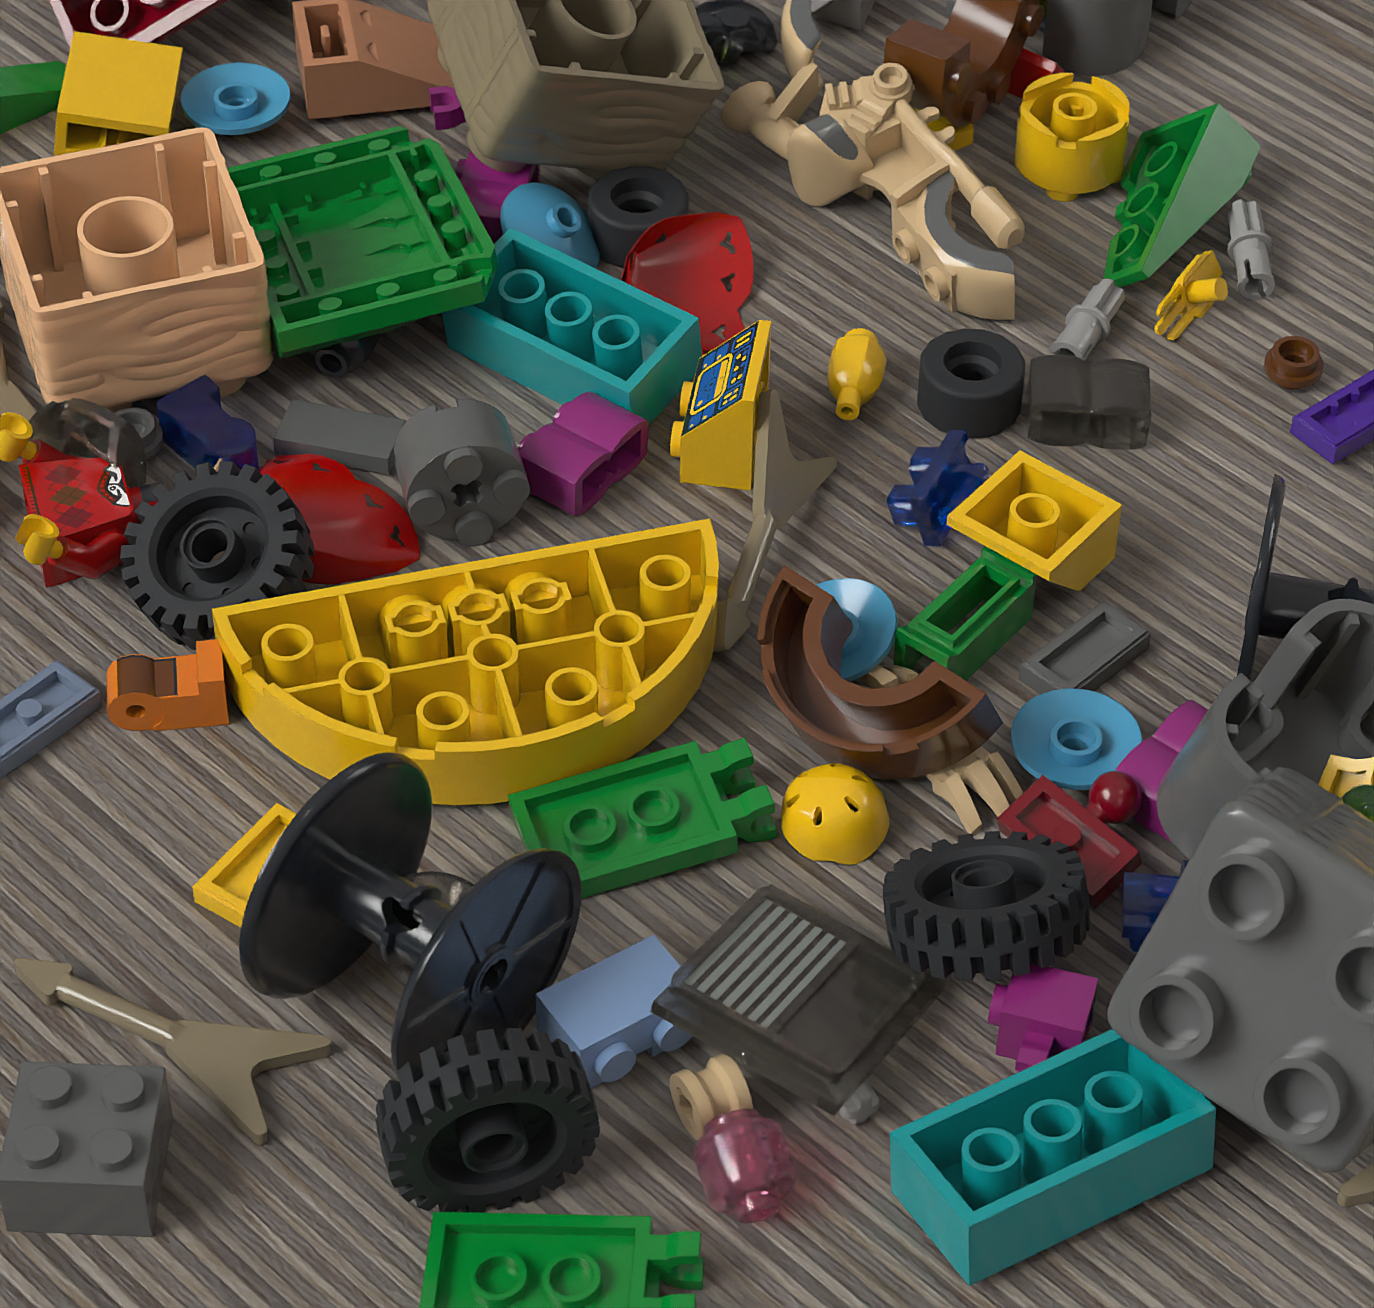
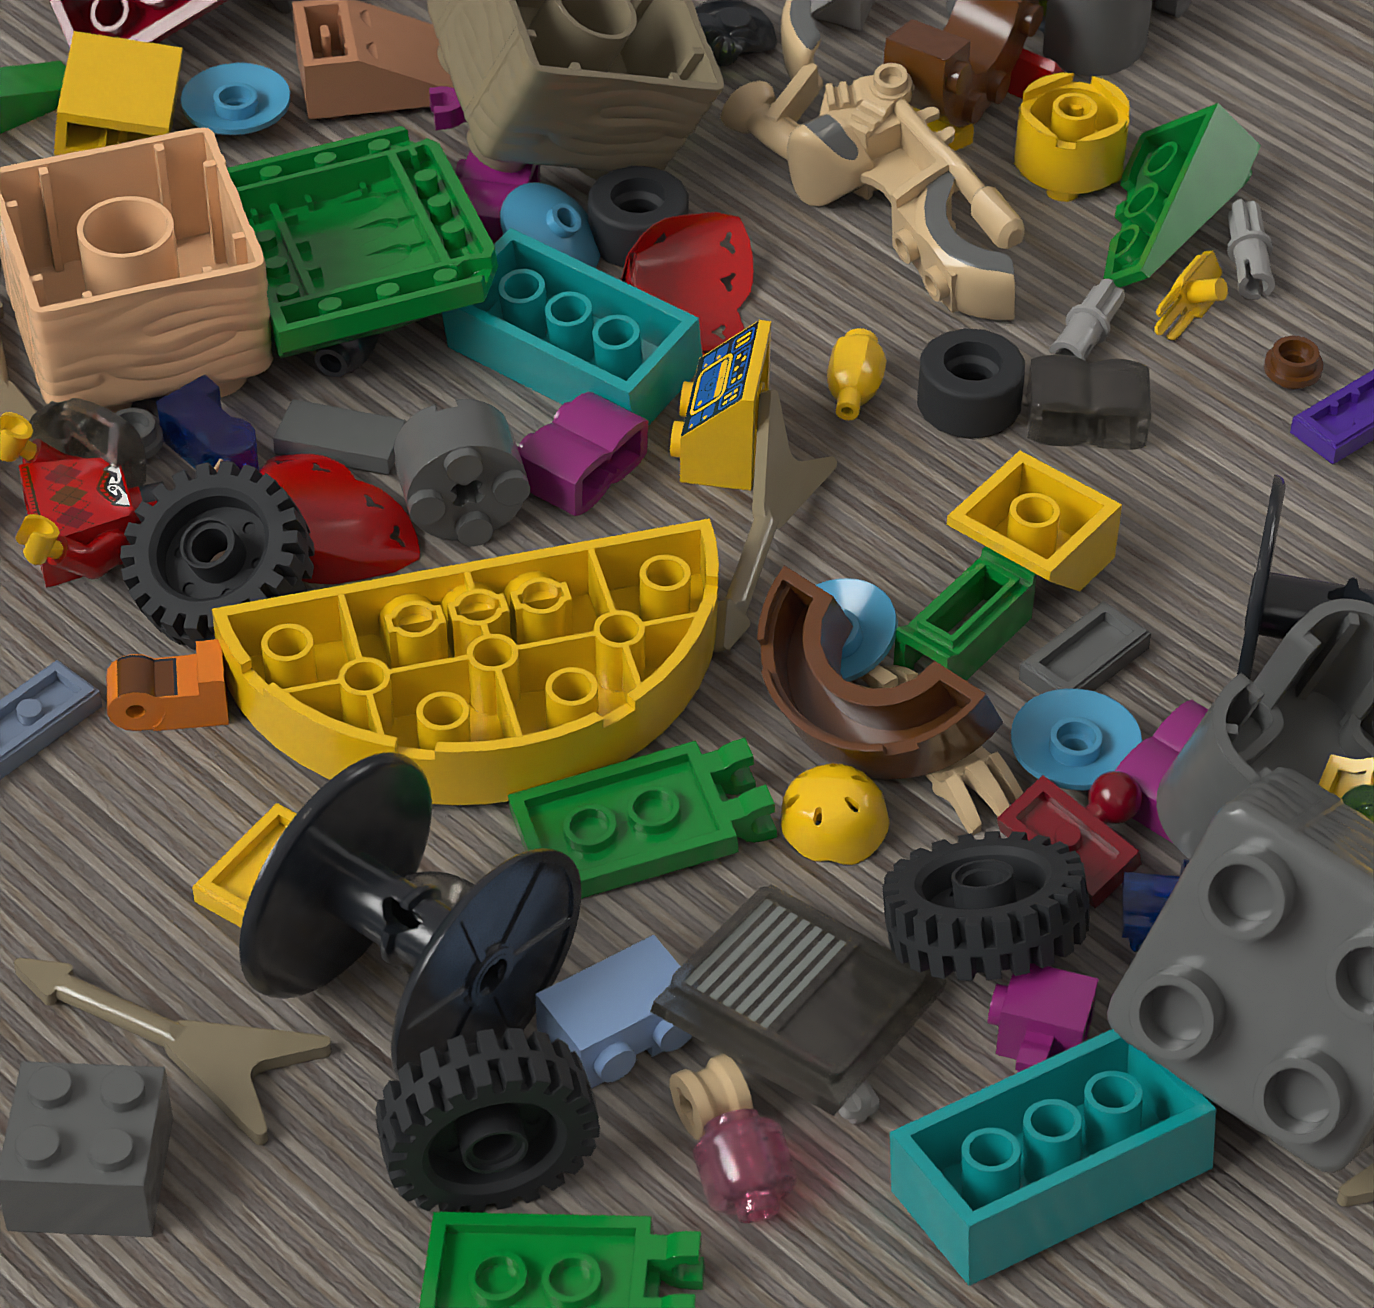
(941, 483): clear blue hips -> none

